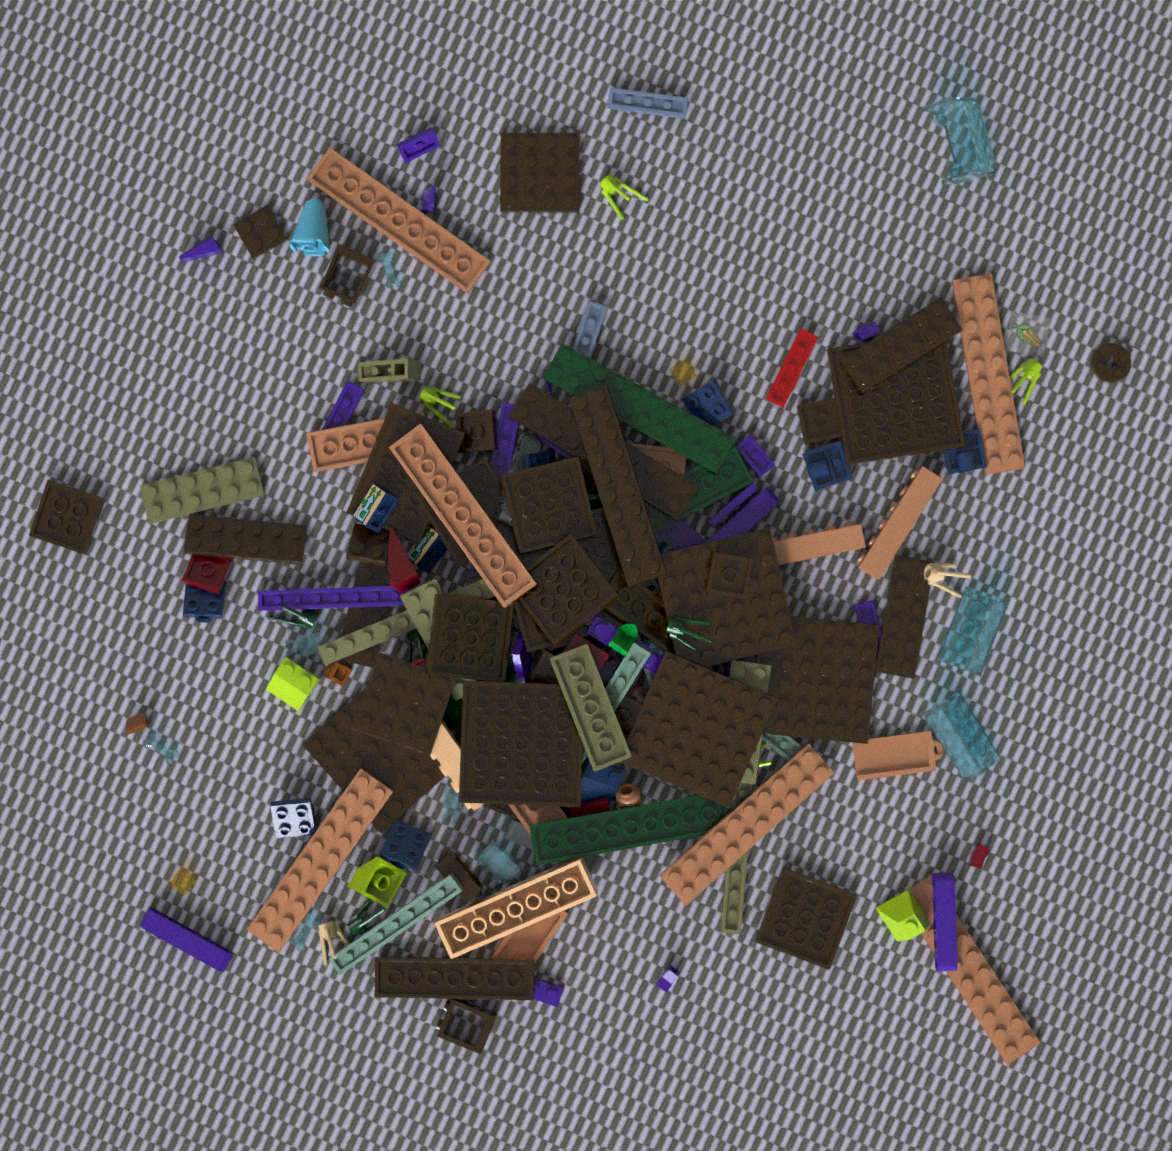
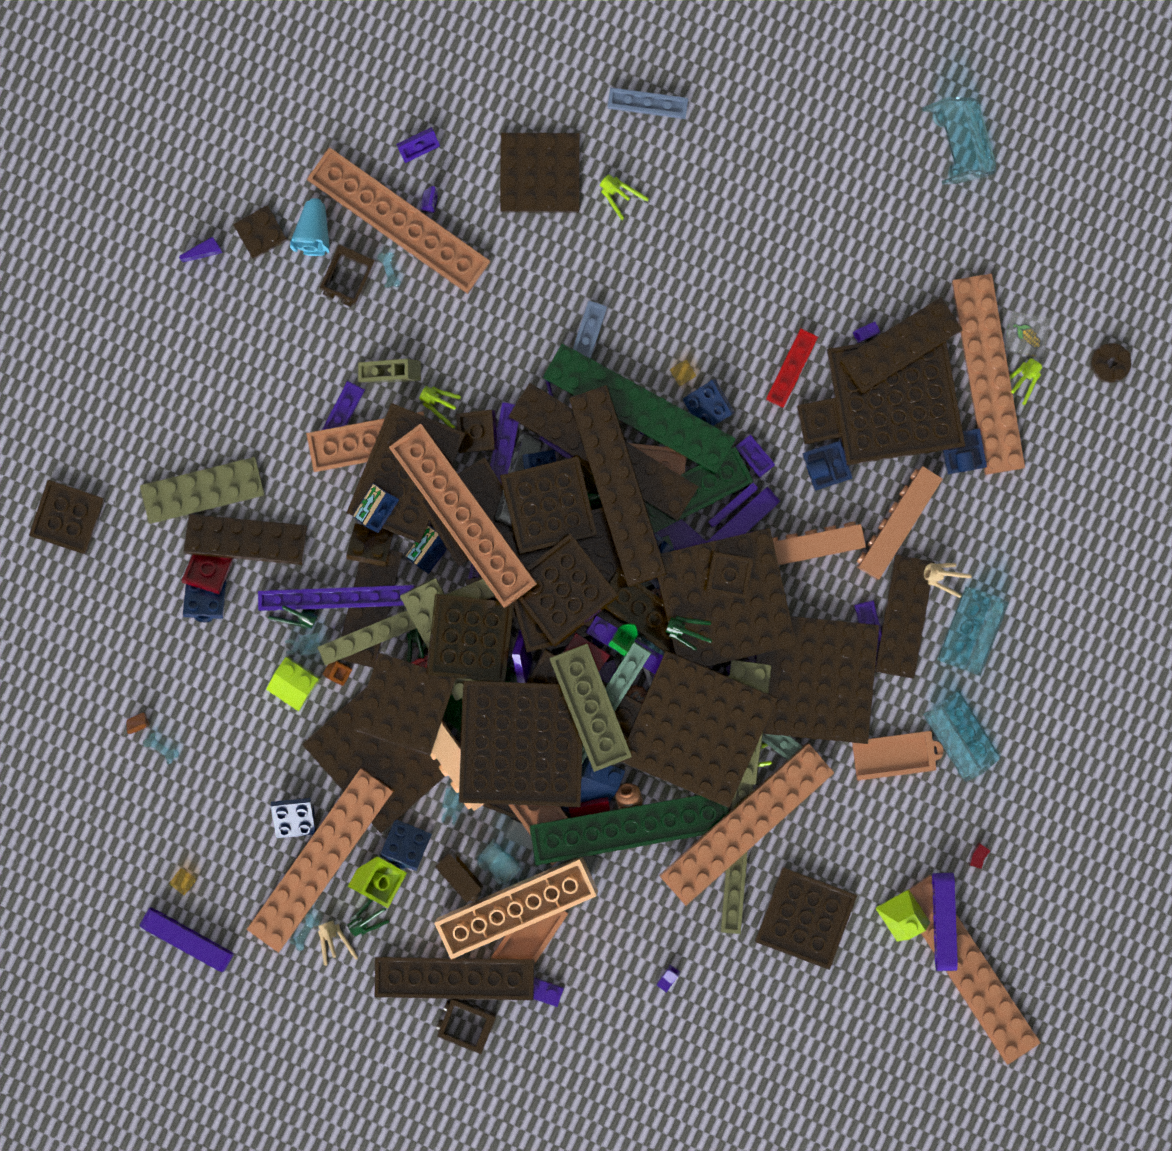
(396, 923): sand green plate -> none
(399, 566): dark red slope -> none

